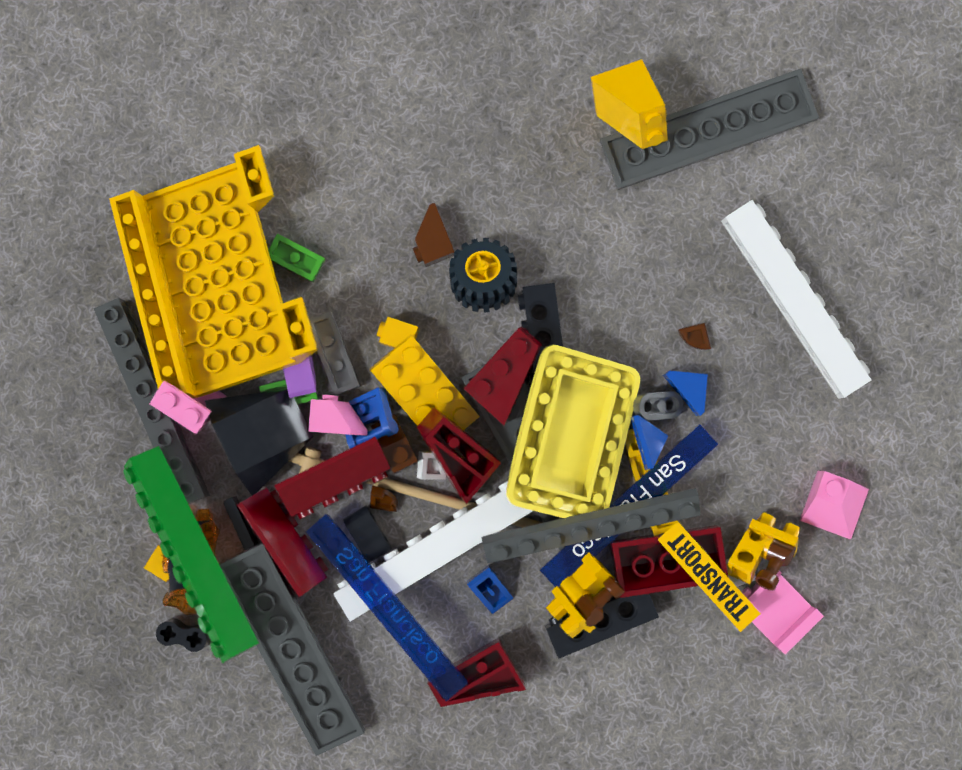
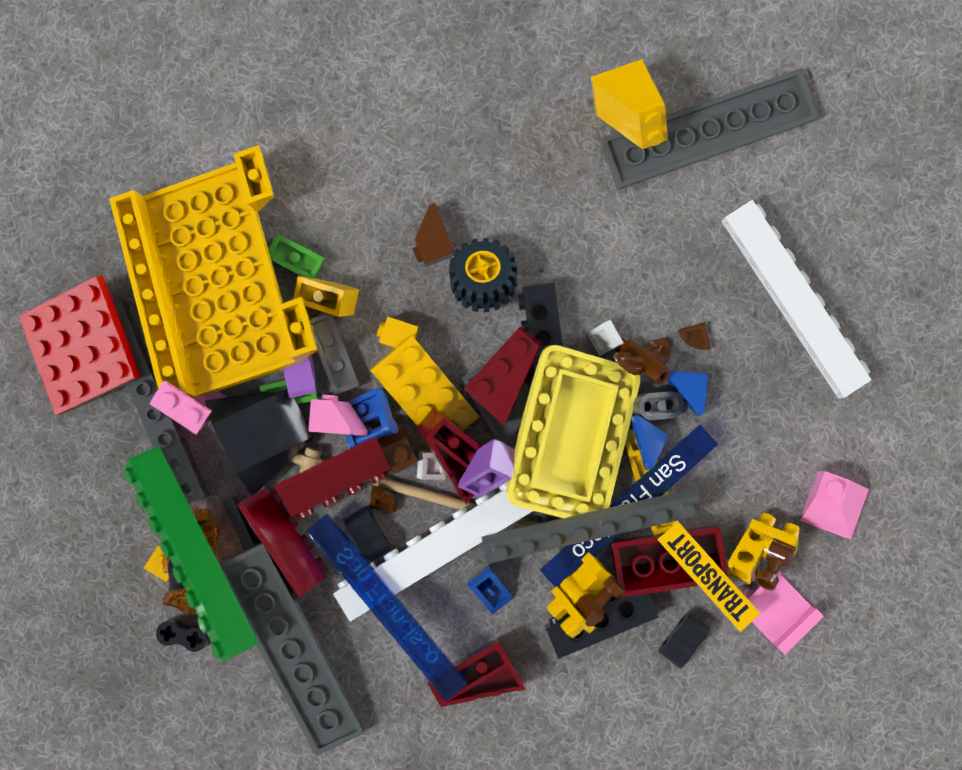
(79, 345): none -> plate
(327, 296): none -> yellow slope
(489, 468): none -> medium lavender slope
(605, 337): none -> white plate
(649, 358): none -> reddish brown plant
(684, 639): none -> black axle

